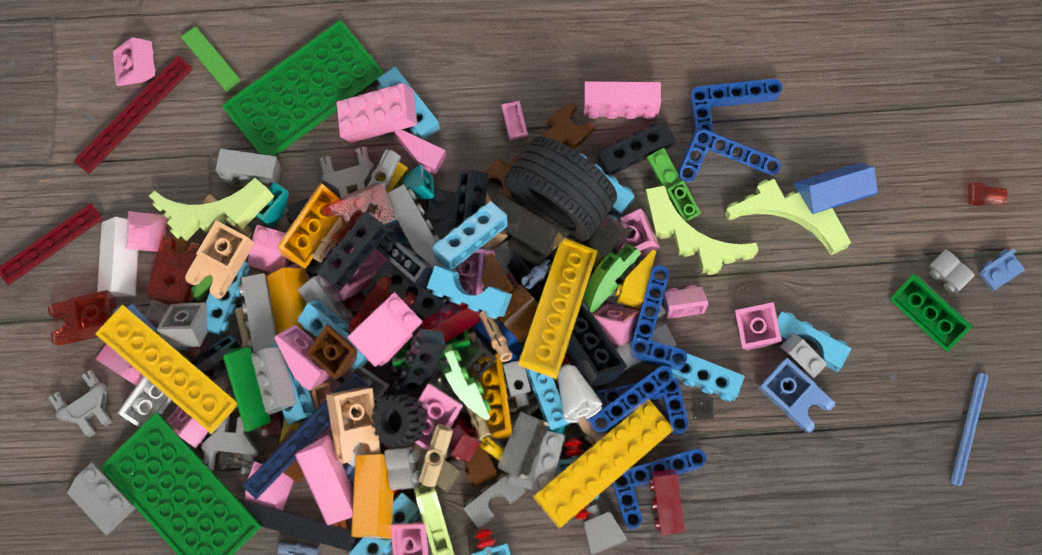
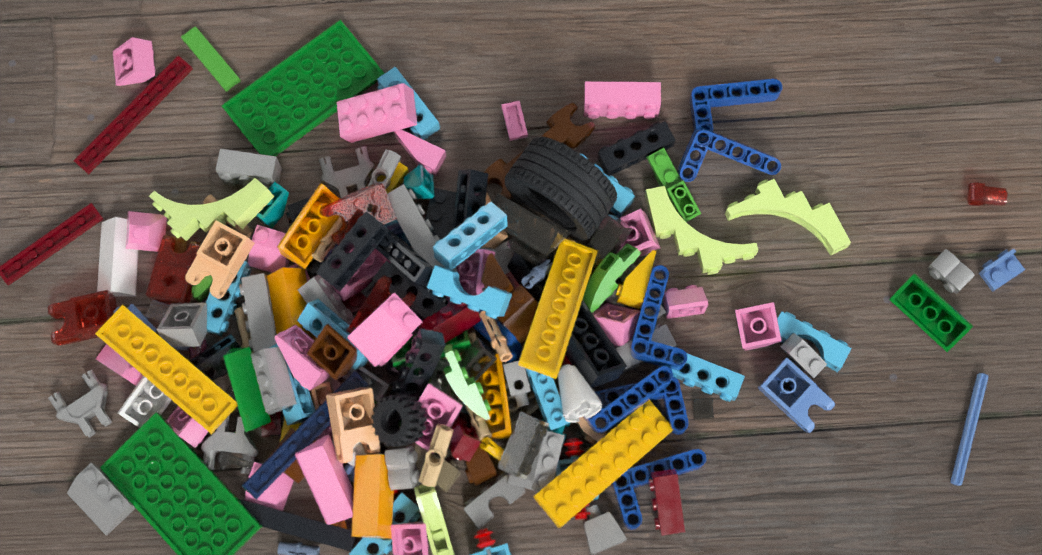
(838, 187): slope -> none

